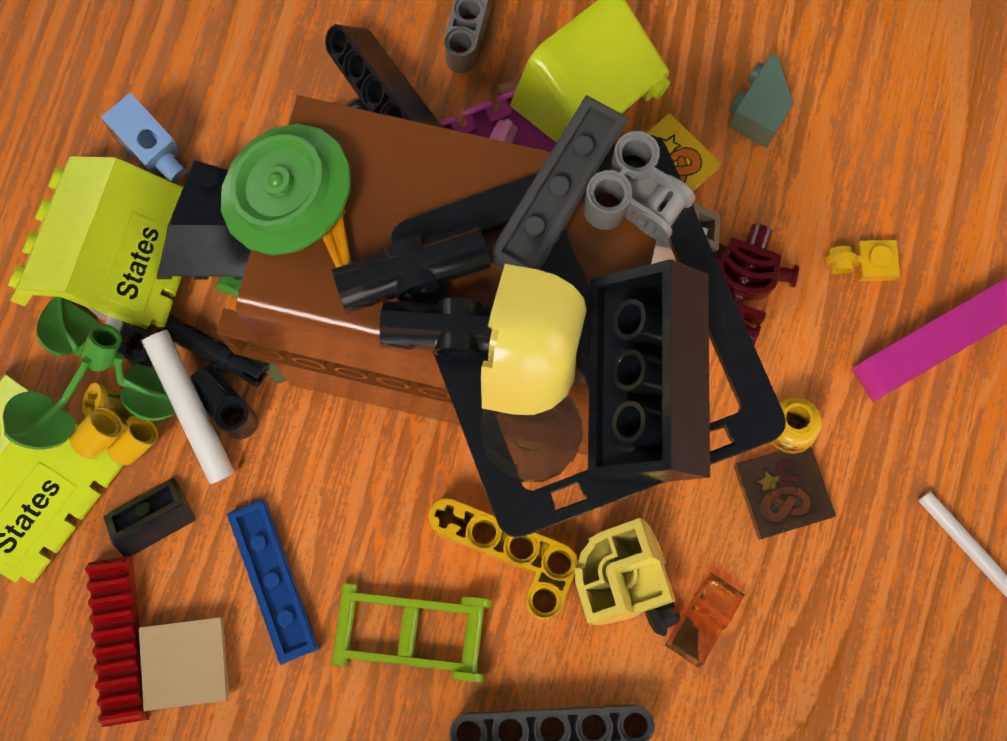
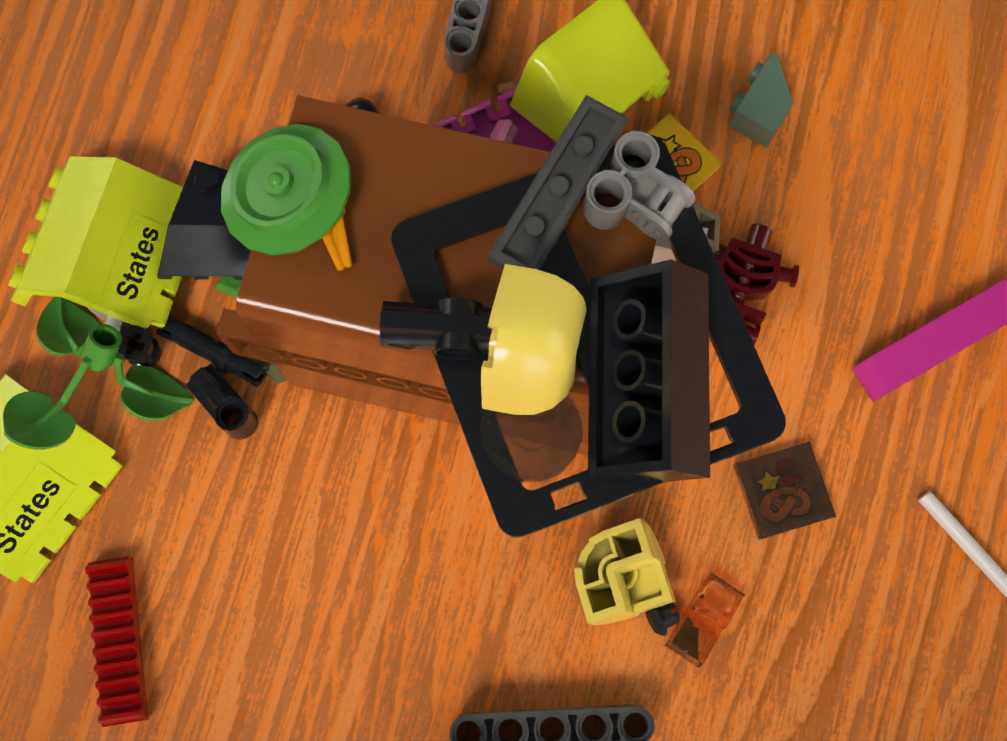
(111, 428): yellow piece -> none
(144, 138): light blue torso -> none
(149, 518): black slope -> none
(183, 664): tan tile -> none
(188, 406): white piece -> none
(273, 581): blue tile -> none
(375, 74): black beam -> none
(411, 268): black piece -> none
(462, 671): lime piece -> none
(500, 550): yellow beam -> none
(807, 421): yellow head -> none
(873, 258): yellow plate -> none

